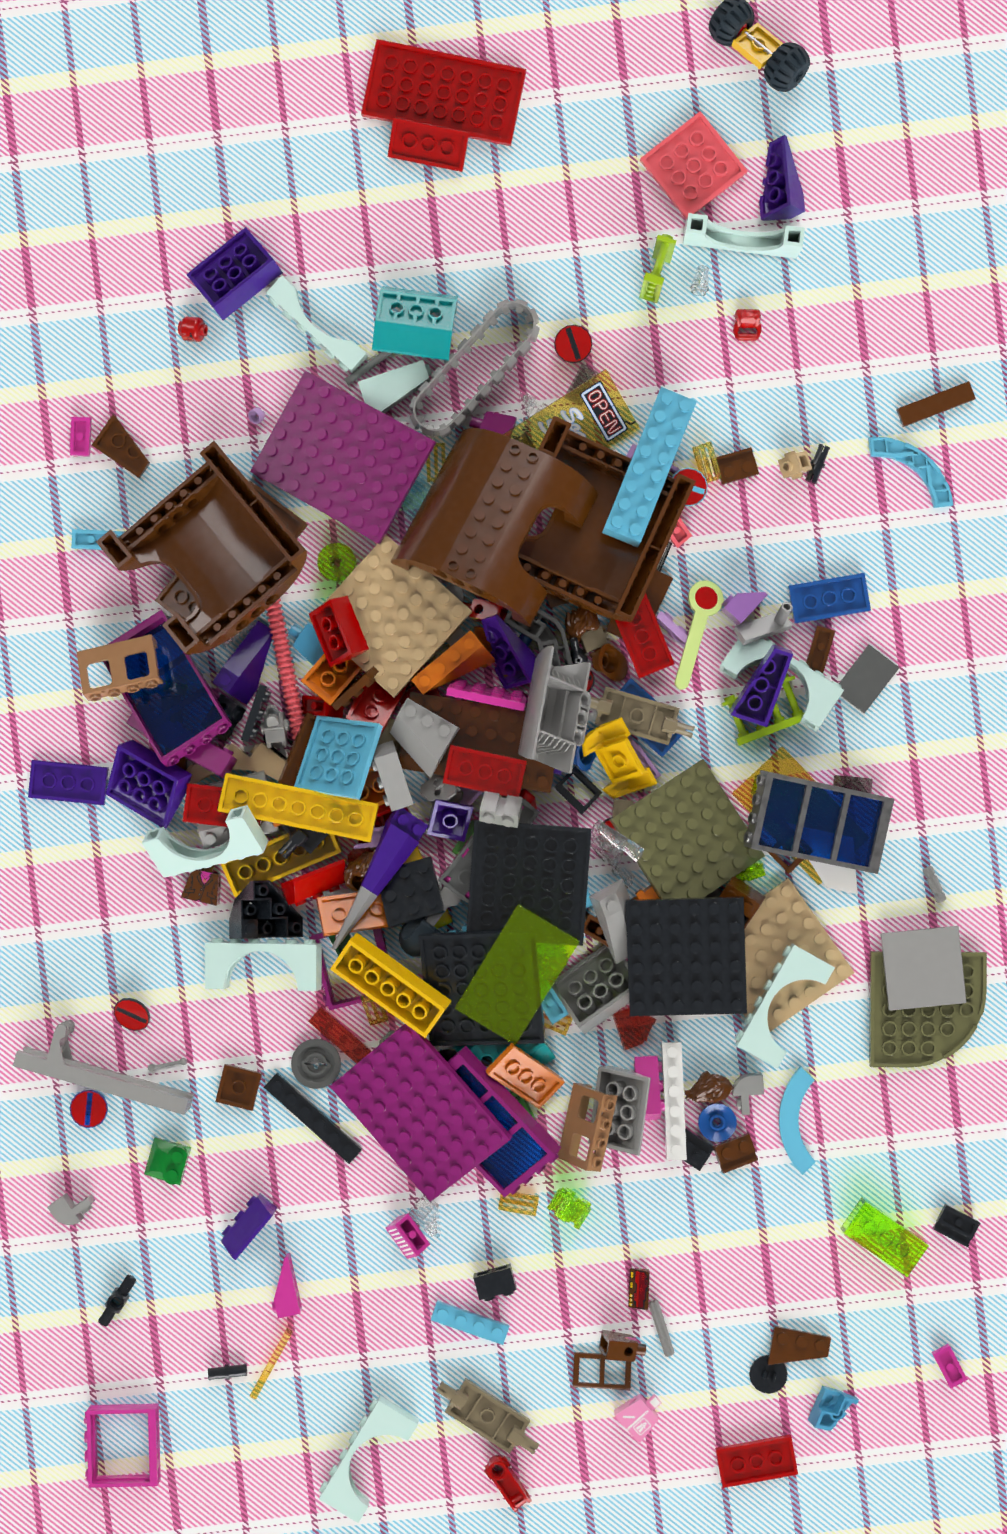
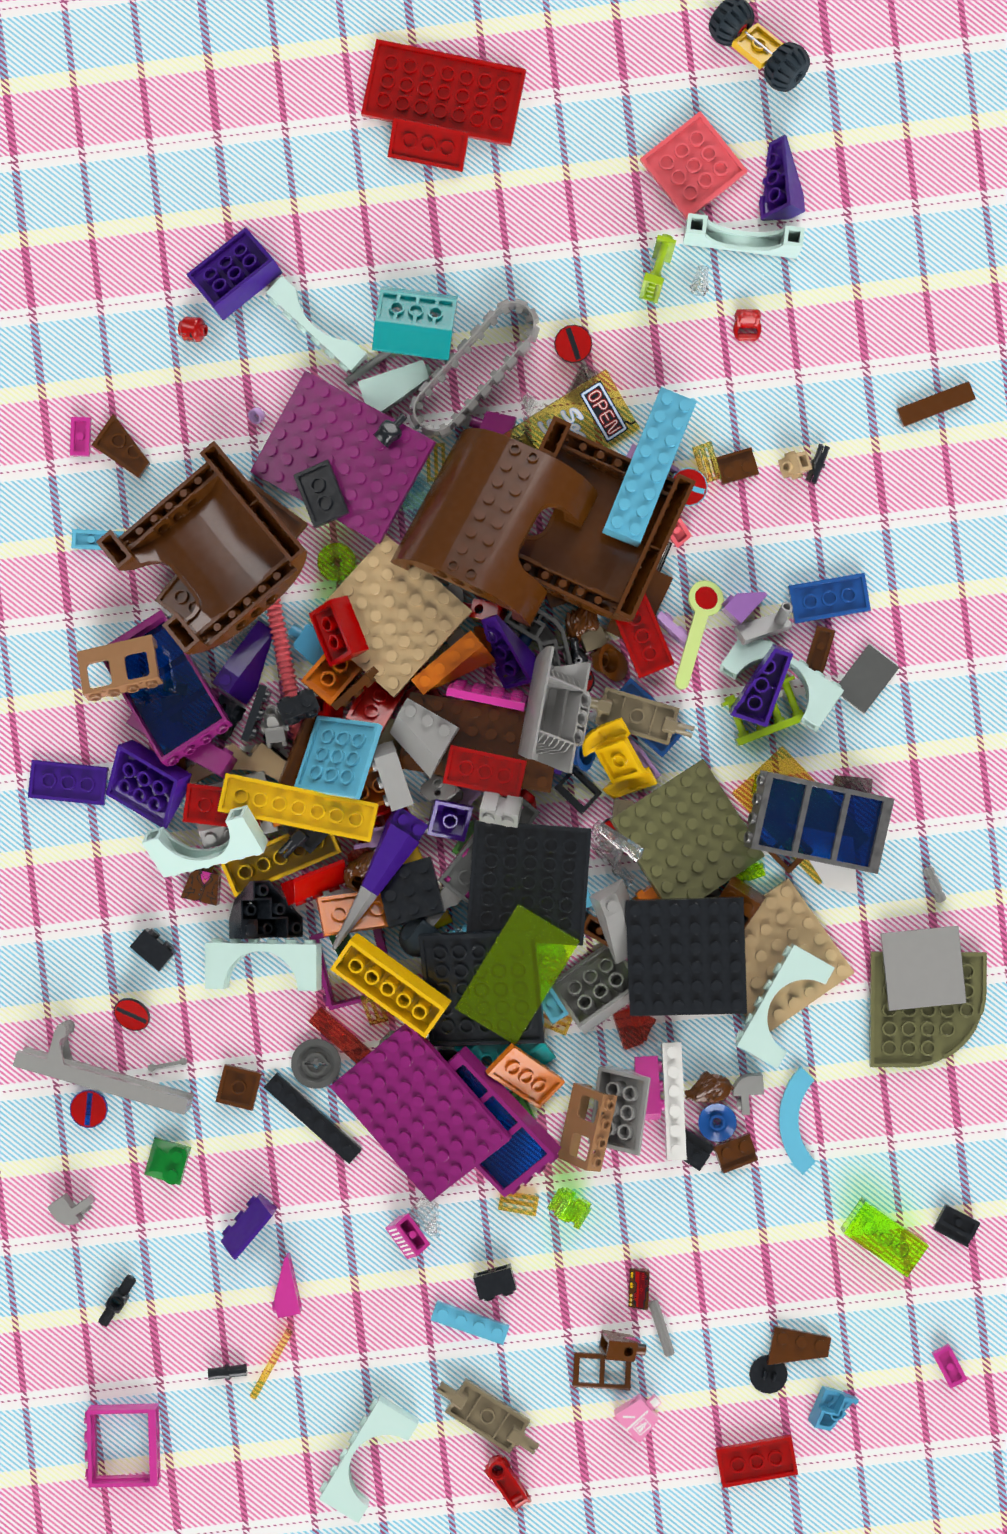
(153, 948): none -> black brick
(298, 707): none -> black brick
(321, 494): none -> black tile
(390, 431): none -> black piece
(918, 462): medium azure tile -> none

